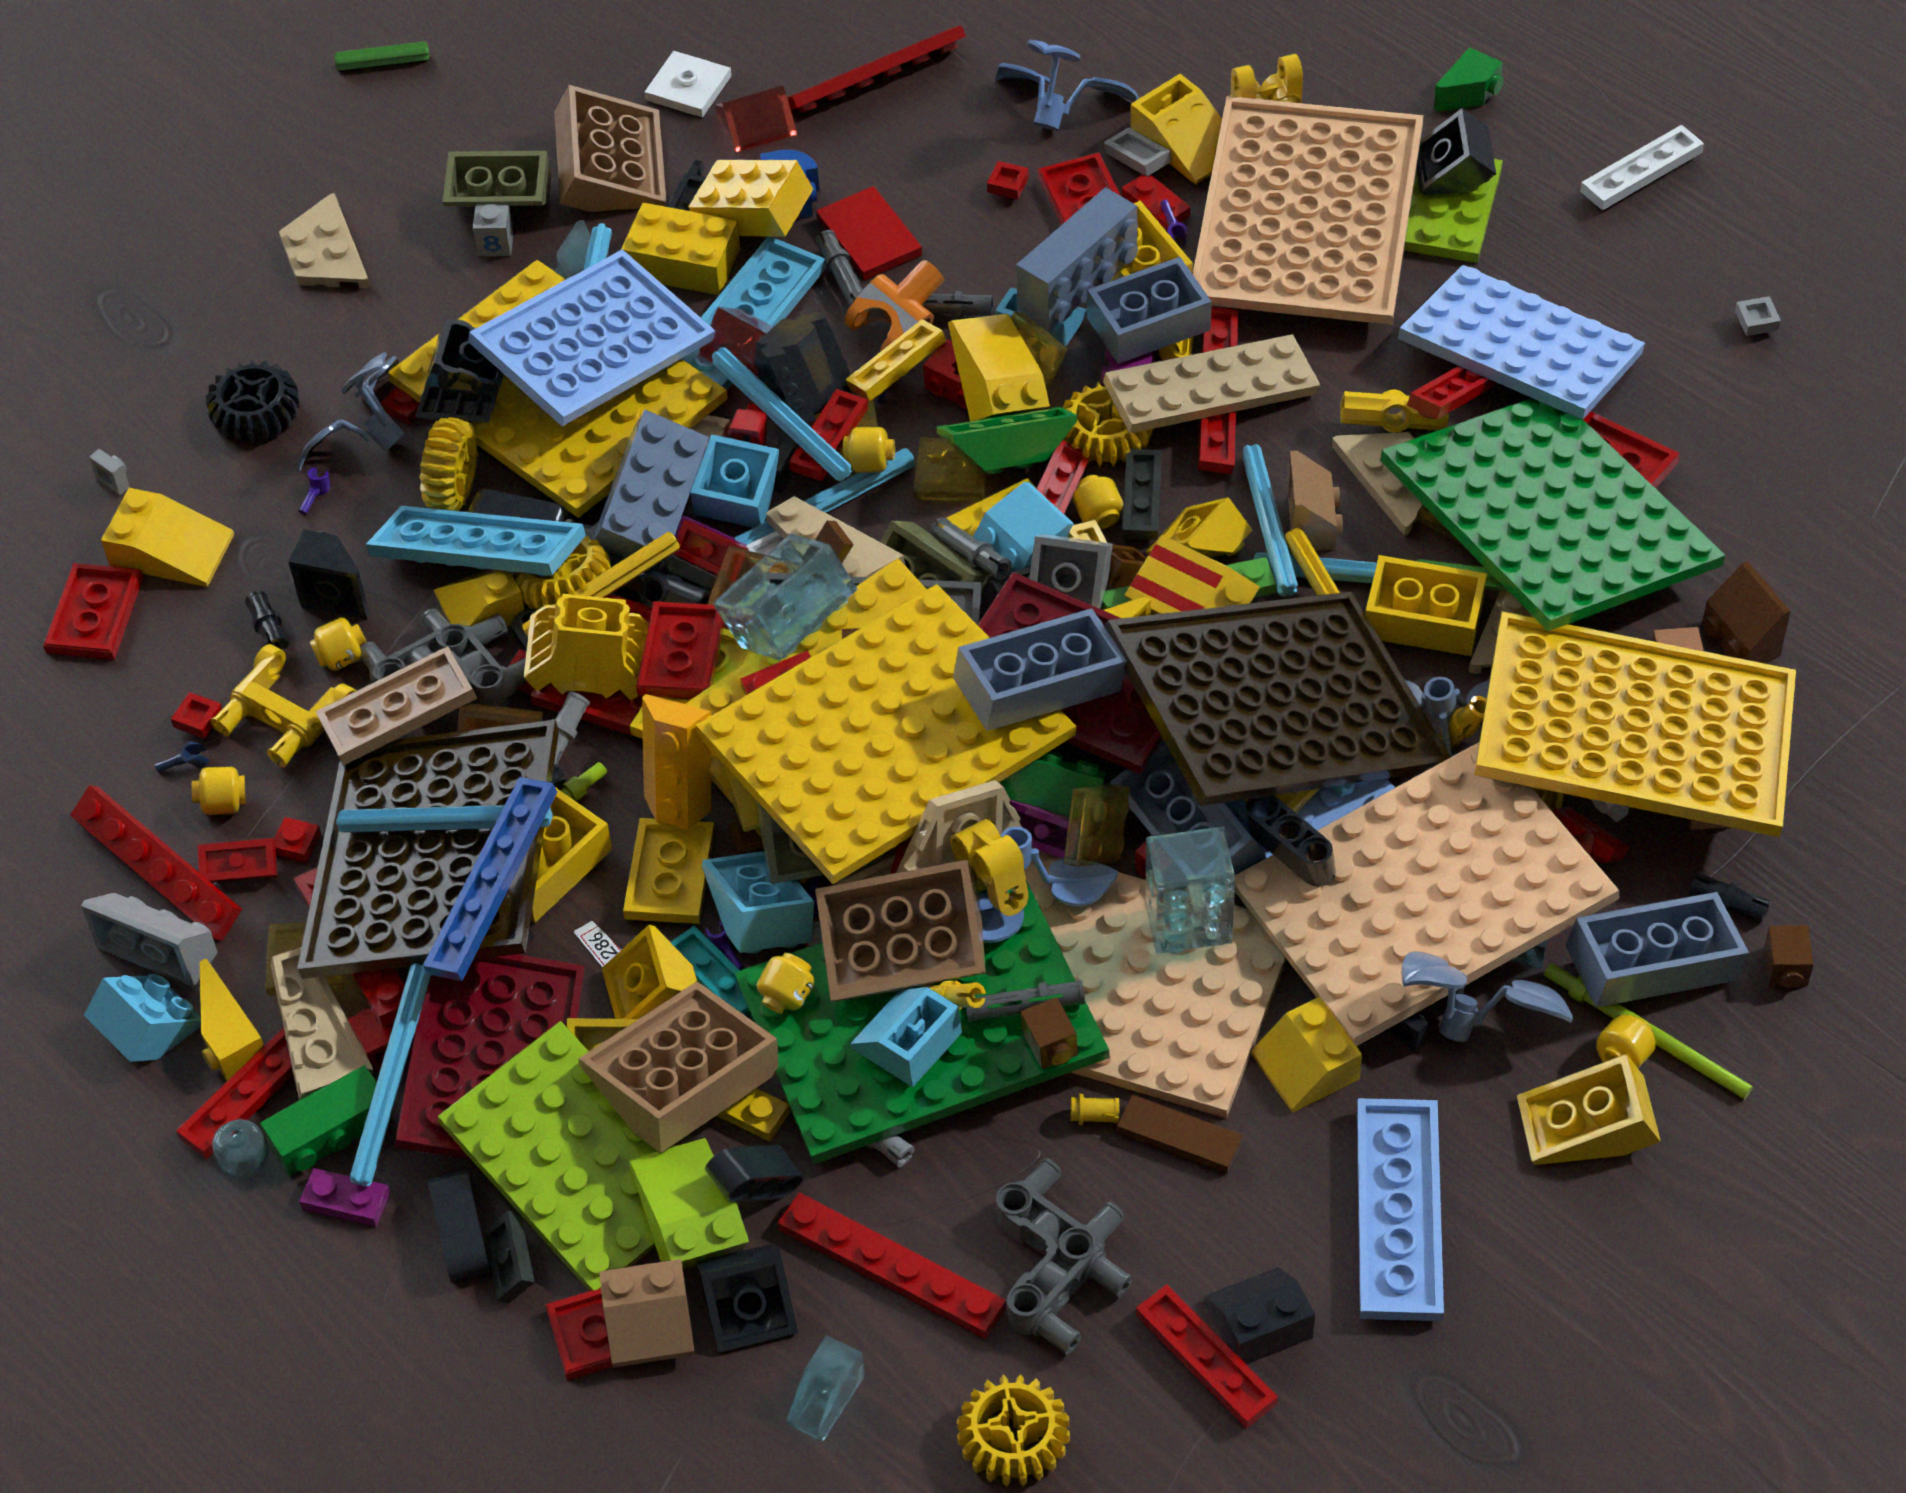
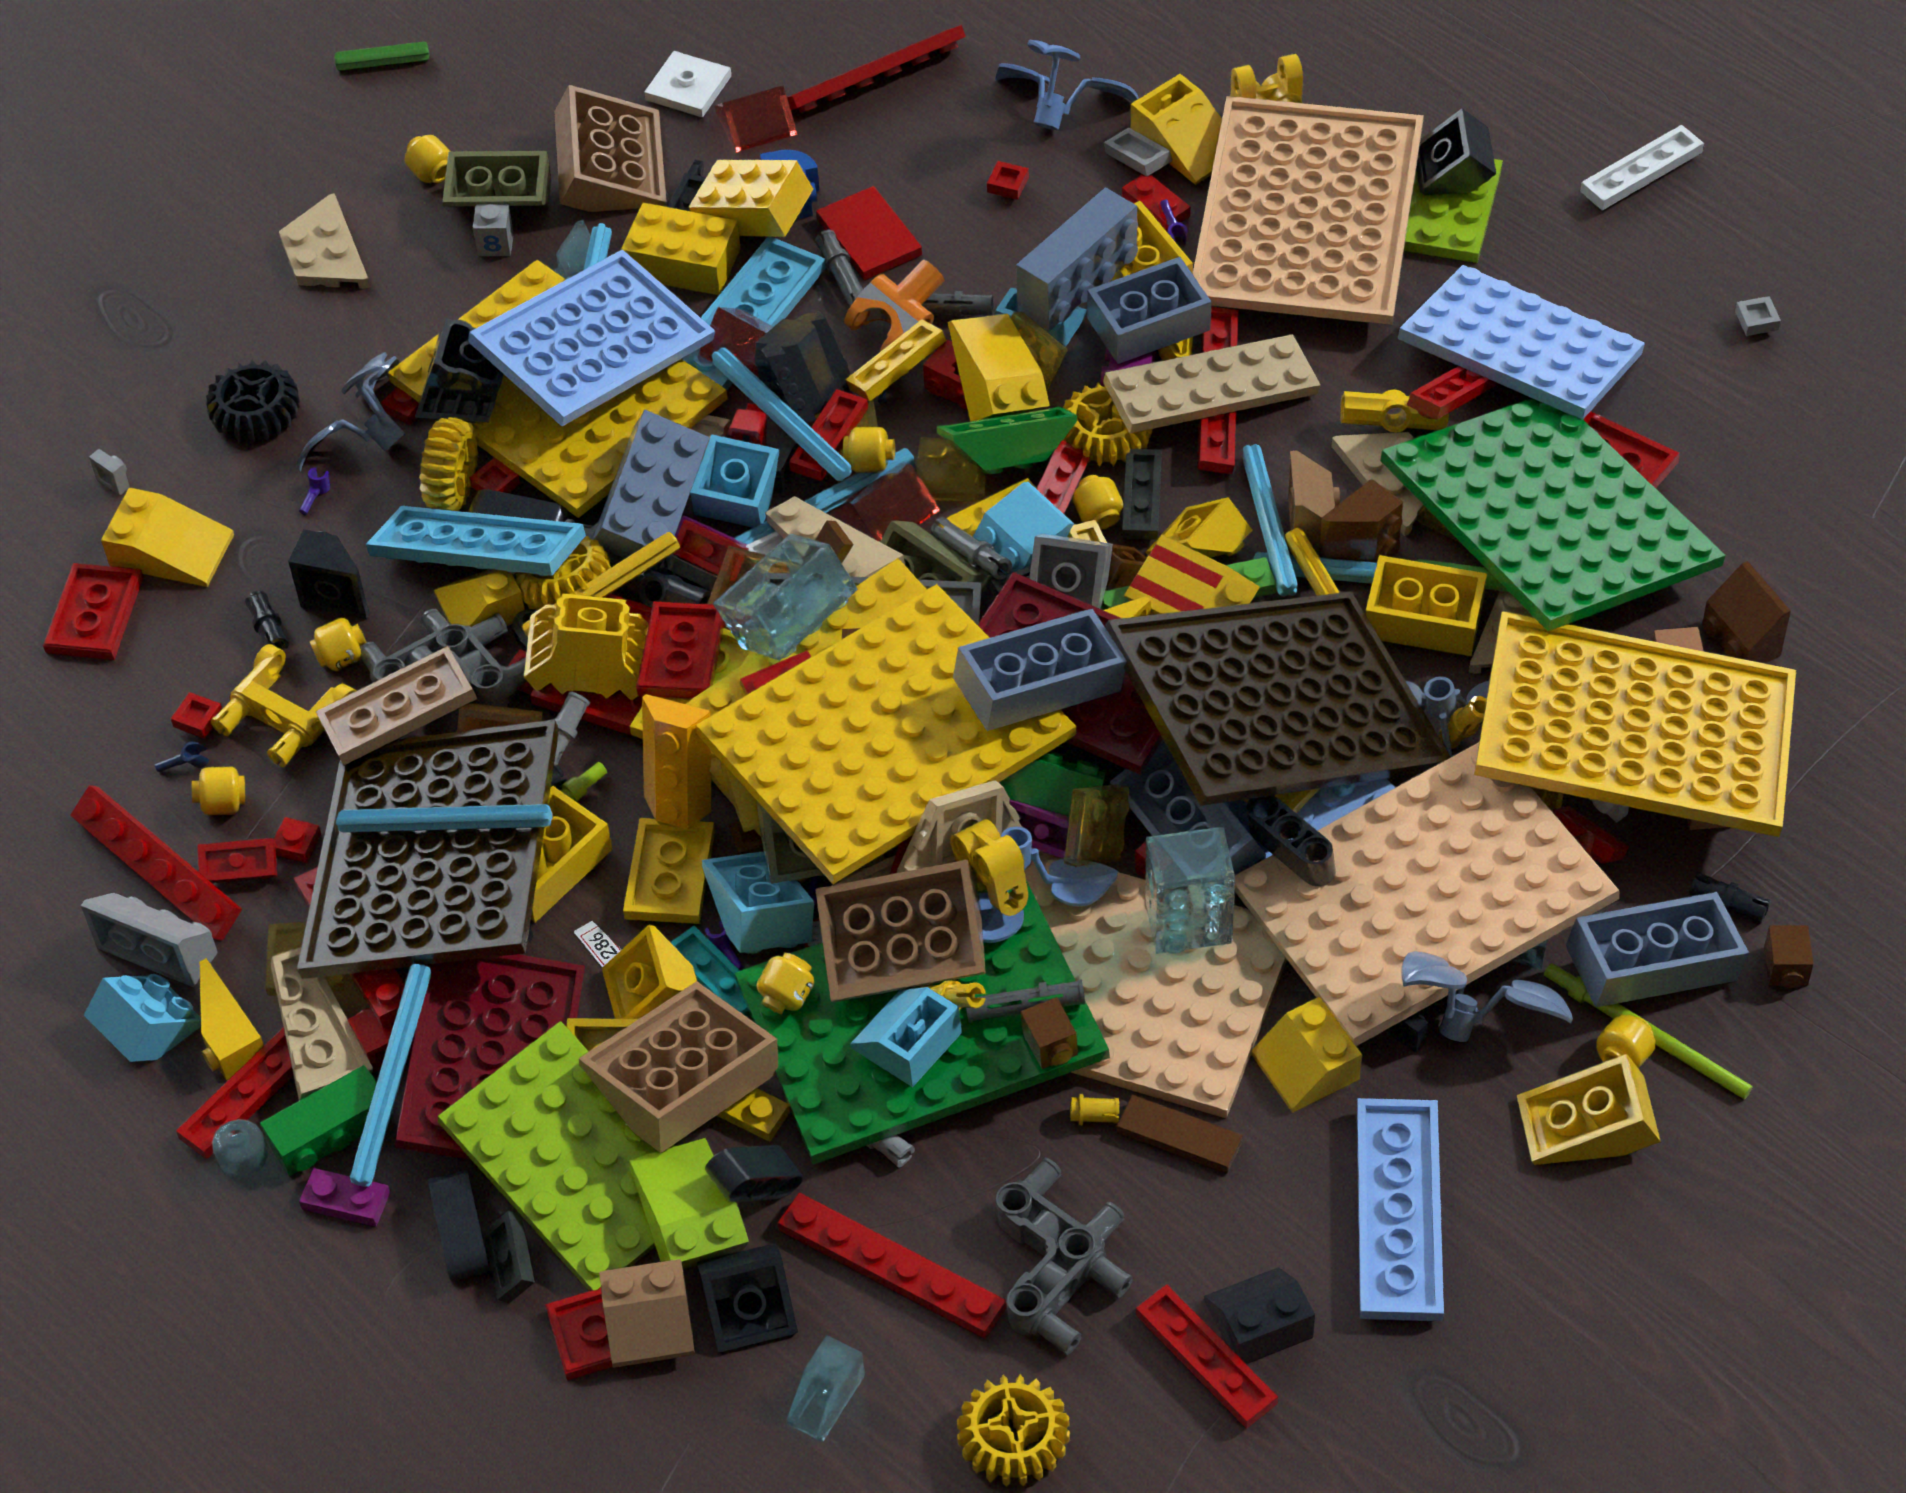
(427, 158): none -> yellow head
(490, 879): blue plate -> none
(495, 477): none -> red plate
(894, 497): none -> clear red slope
(1074, 183): red tile -> none
(1363, 525): none -> reddish brown slope
(1469, 82): green slope -> none

